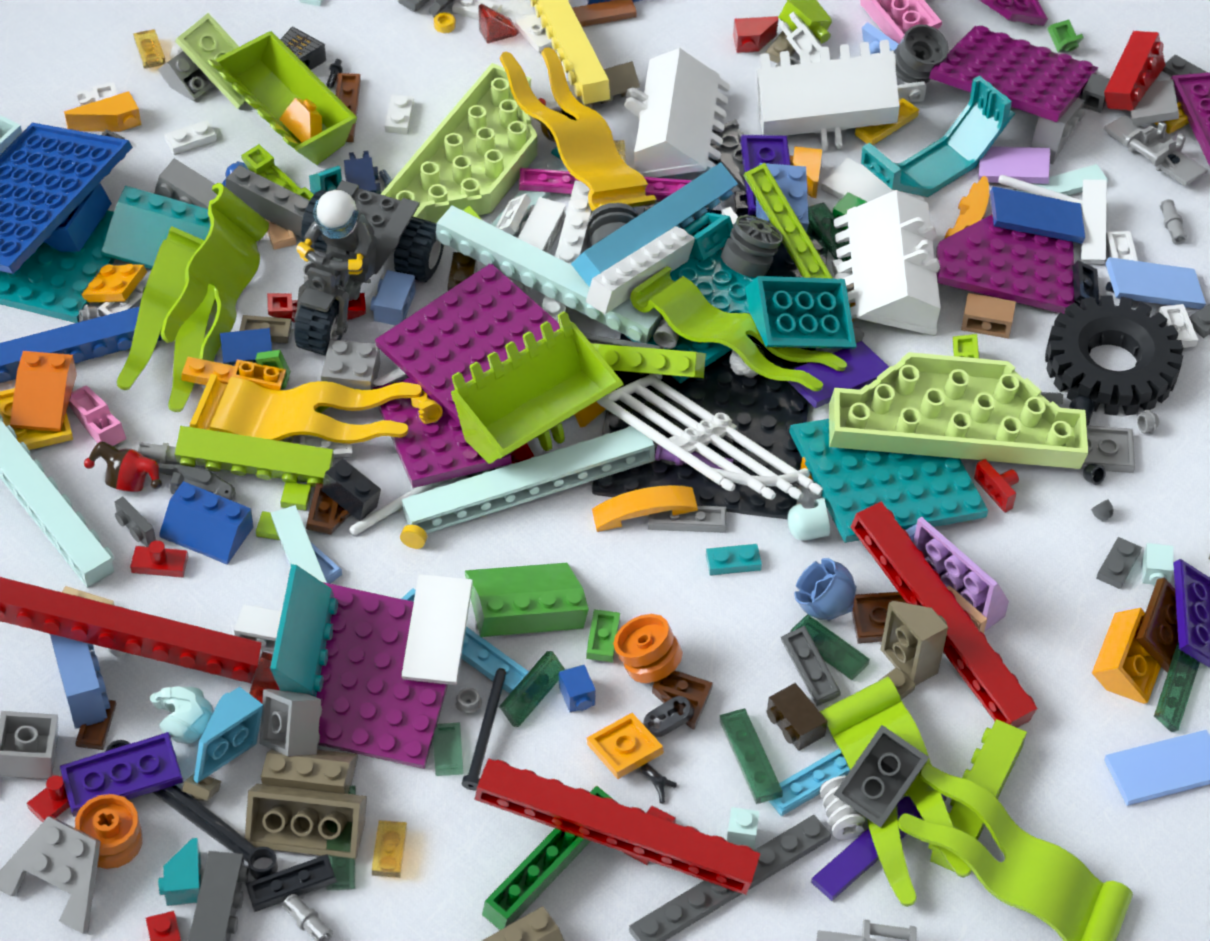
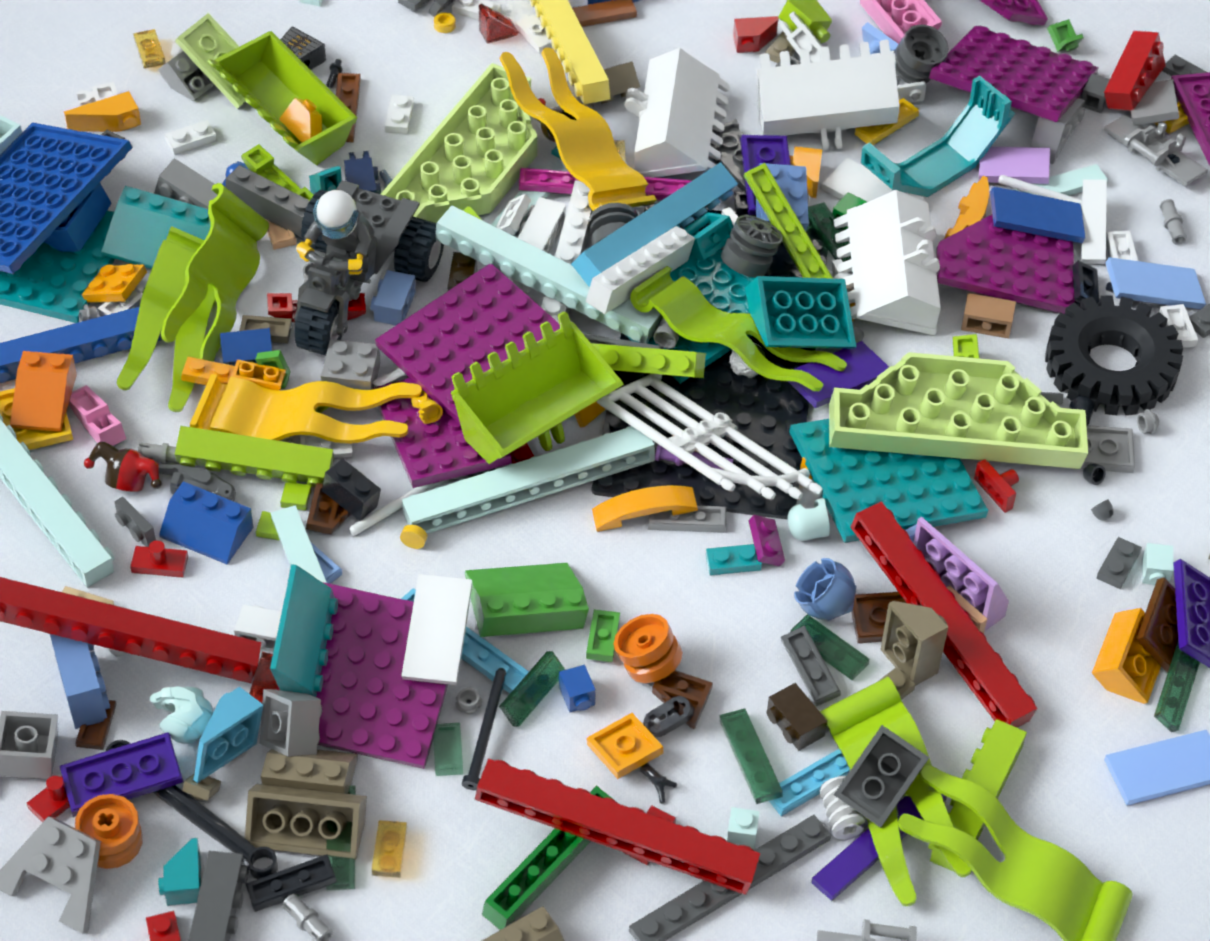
(766, 540): none -> magenta plate

